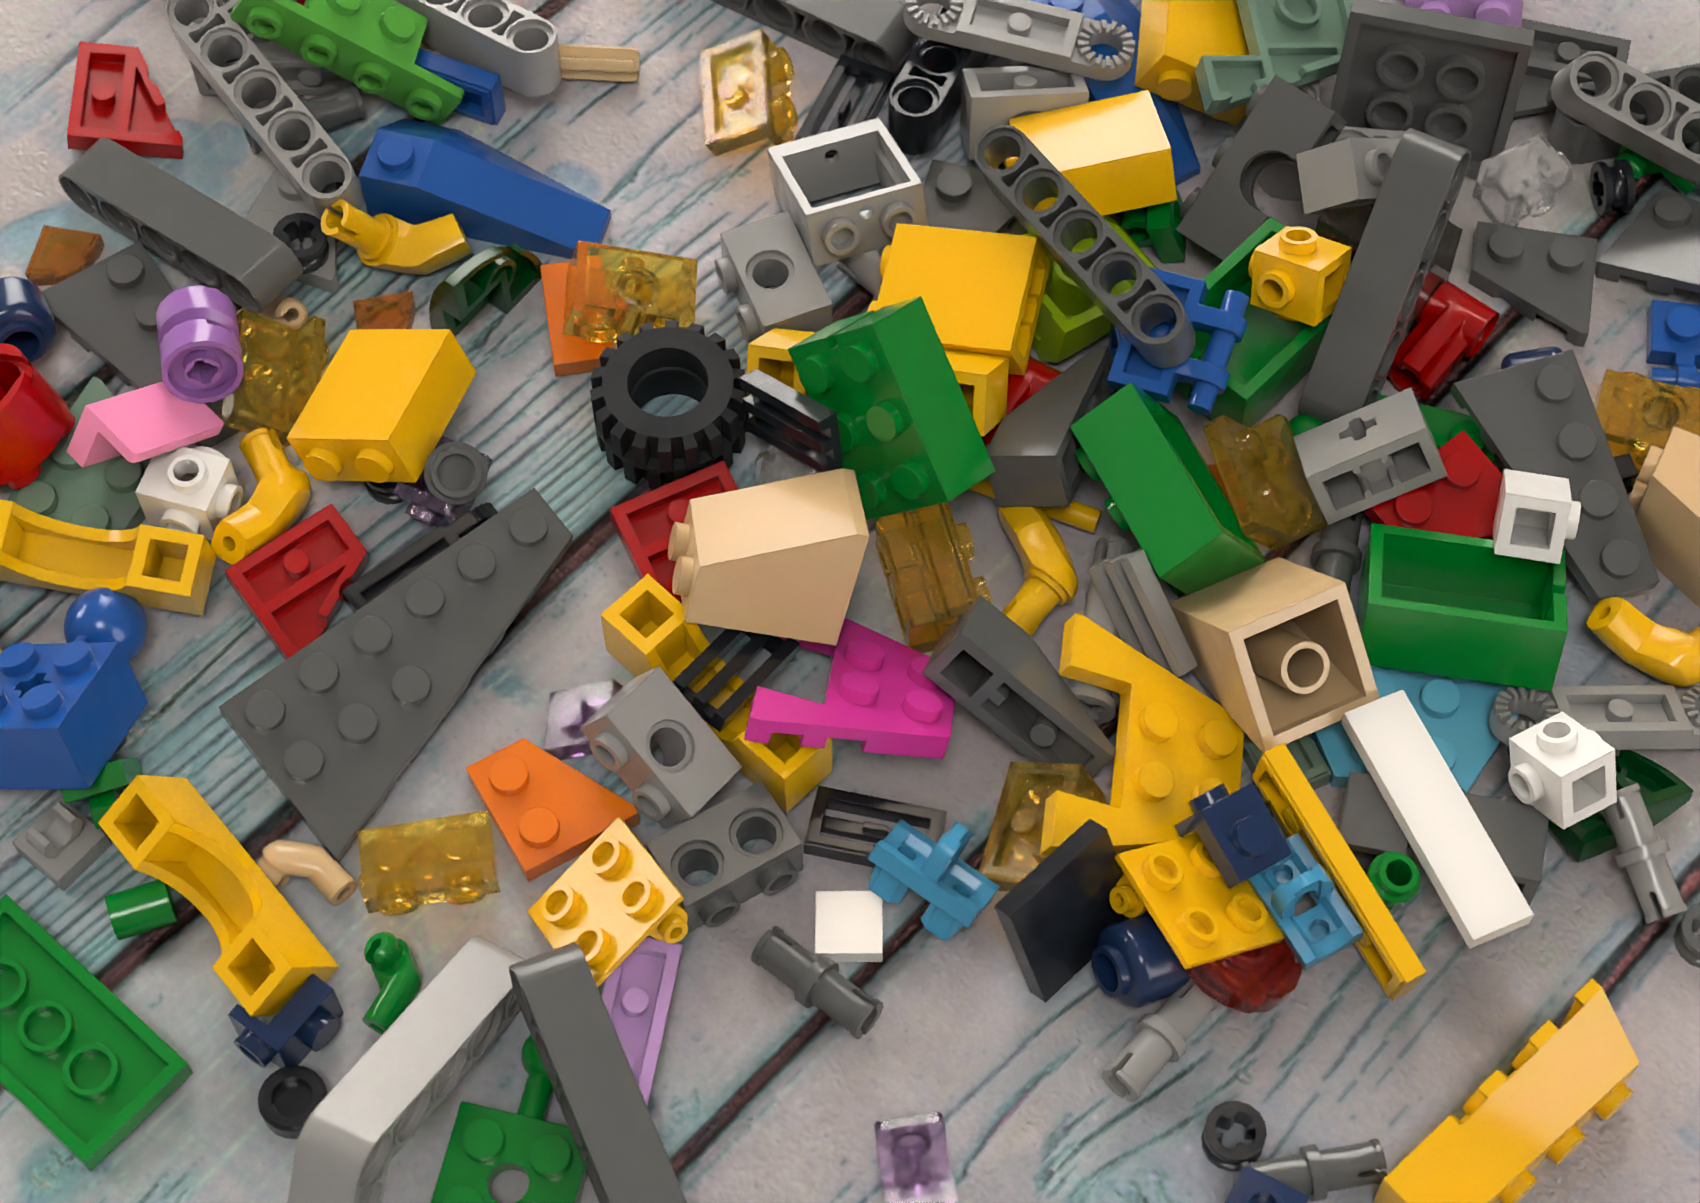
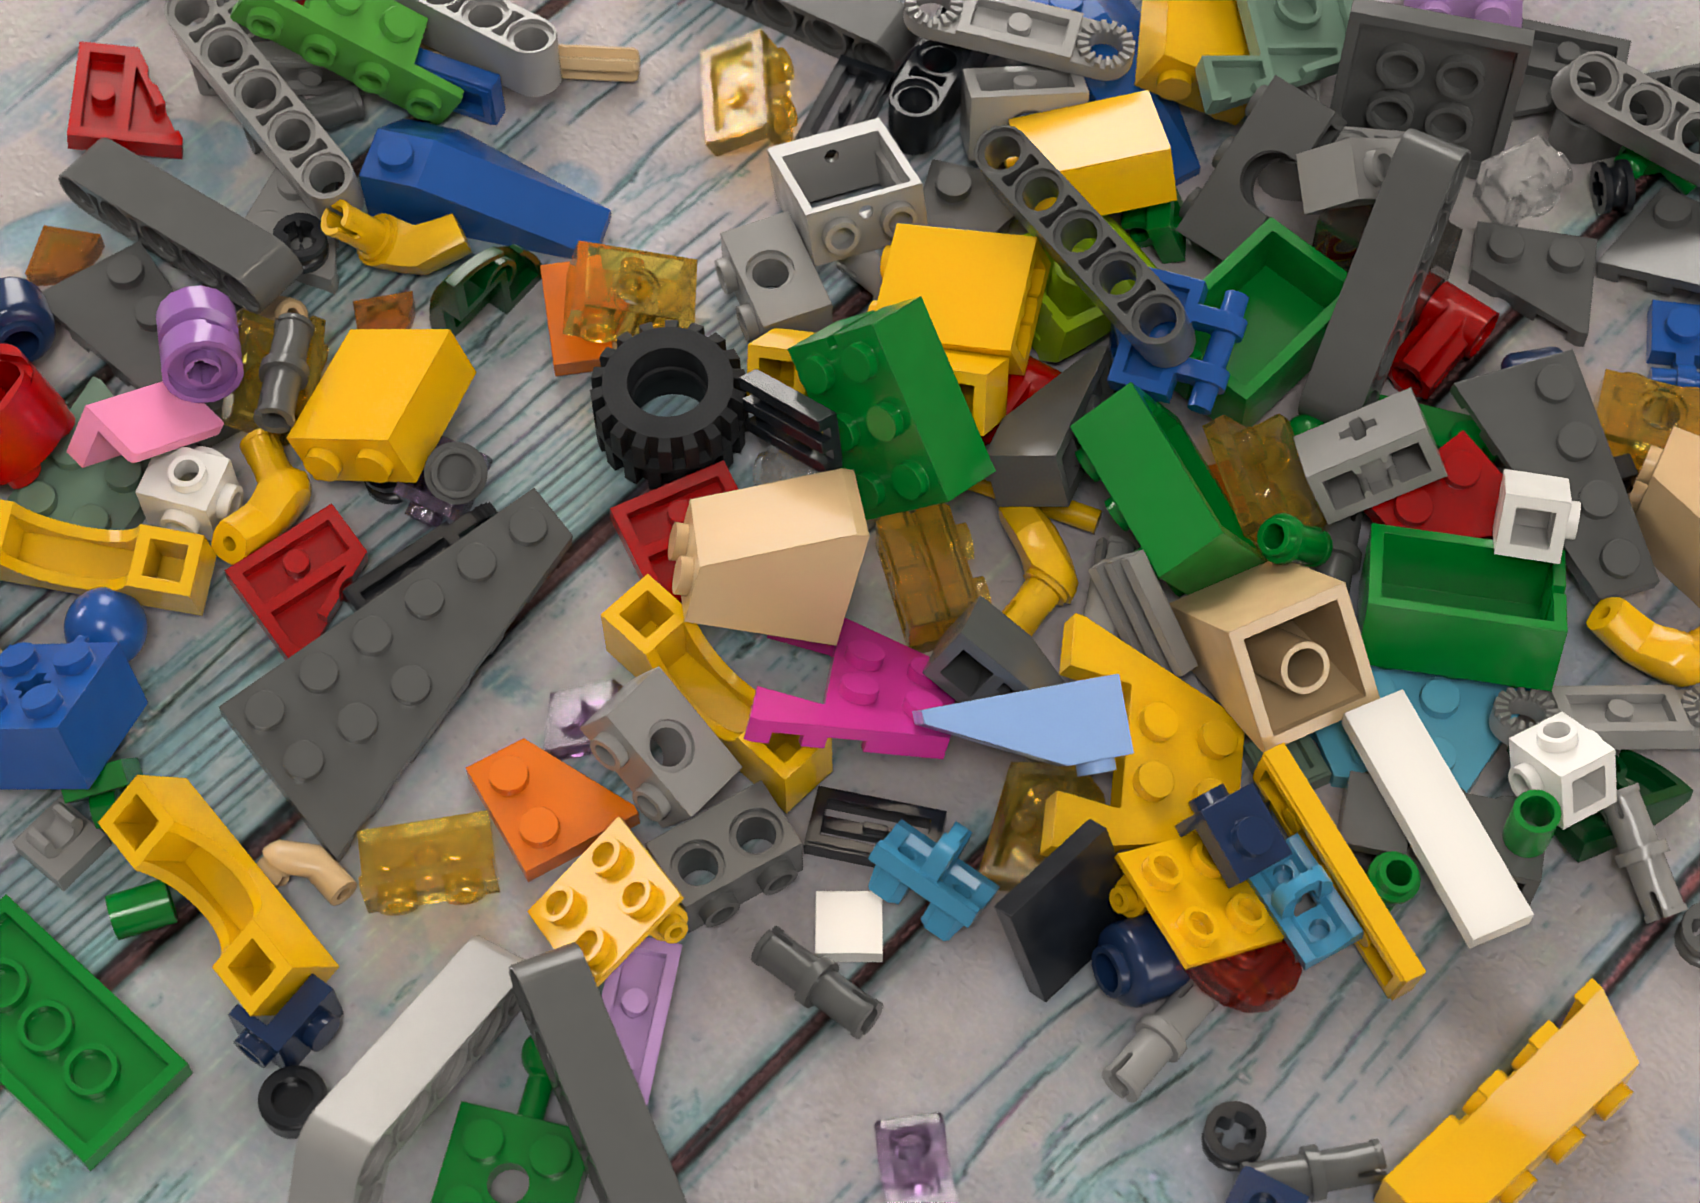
(284, 373): none -> dark grey pin
(396, 977): green arm -> none
(719, 718): black tile -> none
(1056, 724): none -> light blue slope
(1288, 540): none -> green pin
(1299, 275): yellow brick -> none
(1537, 808): none -> green hinge

